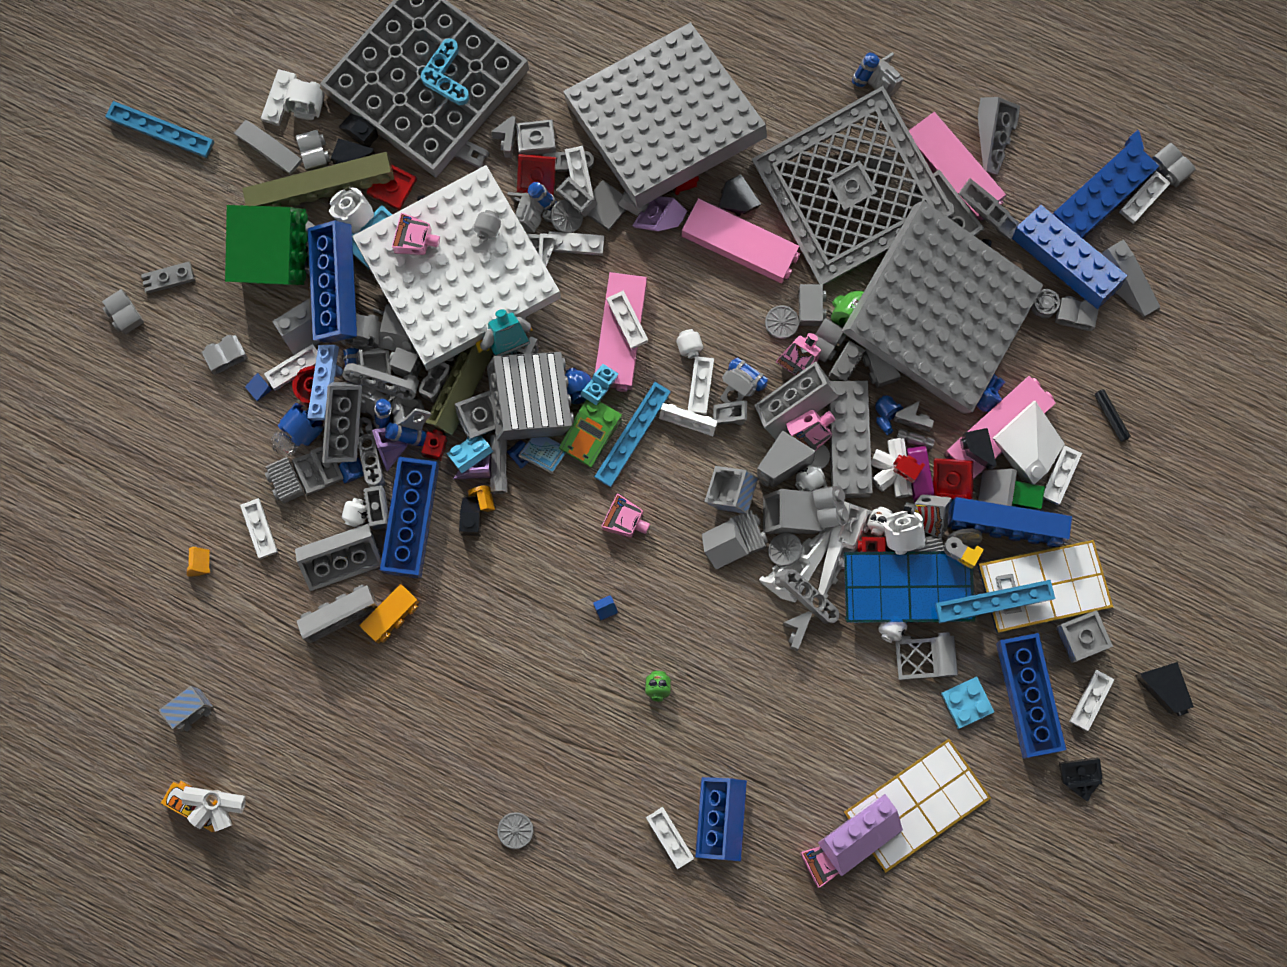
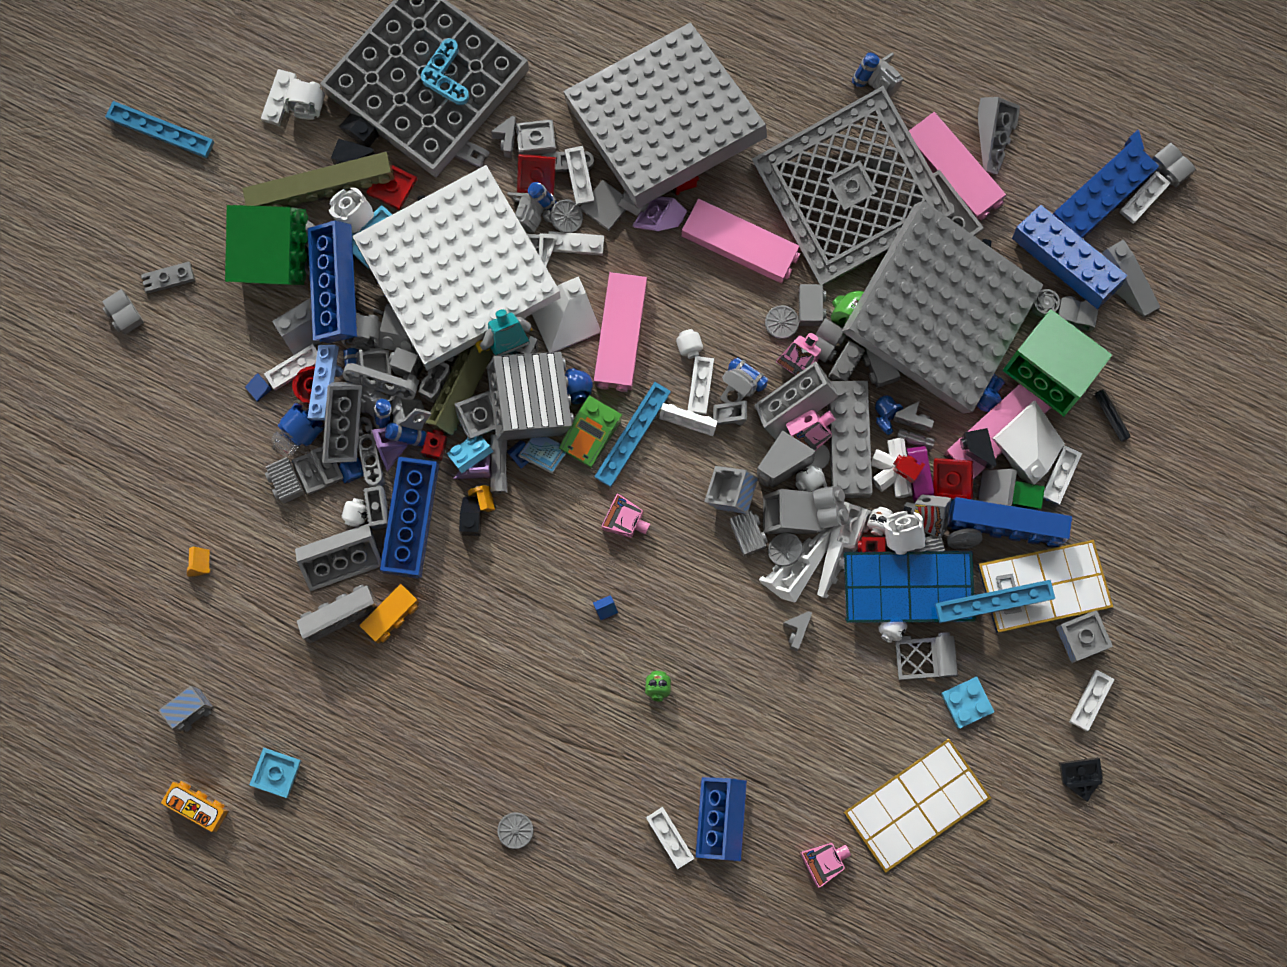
(205, 810): white piece -> none
(224, 354): light grey brick -> none
(259, 528): white plate -> none
(268, 147): light grey slope -> none
(275, 772): none -> medium azure plate
(312, 150): light grey brick -> none
(413, 236): bright pink torso -> none
(487, 225): light grey head -> none
(568, 318): none -> white slope
(576, 196): light grey slope -> none
(600, 384): medium azure slope -> none
(627, 320): white plate -> none
(724, 544): light grey slope -> none
(738, 197): black slope -> none
(788, 577): light grey beam -> none
(862, 834): lavender slope -> none
(961, 552): leg -> none
(989, 208): light grey slope -> none
(1030, 696): blue brick -> none
(1057, 362): none -> brick
(1168, 688): black slope -> none

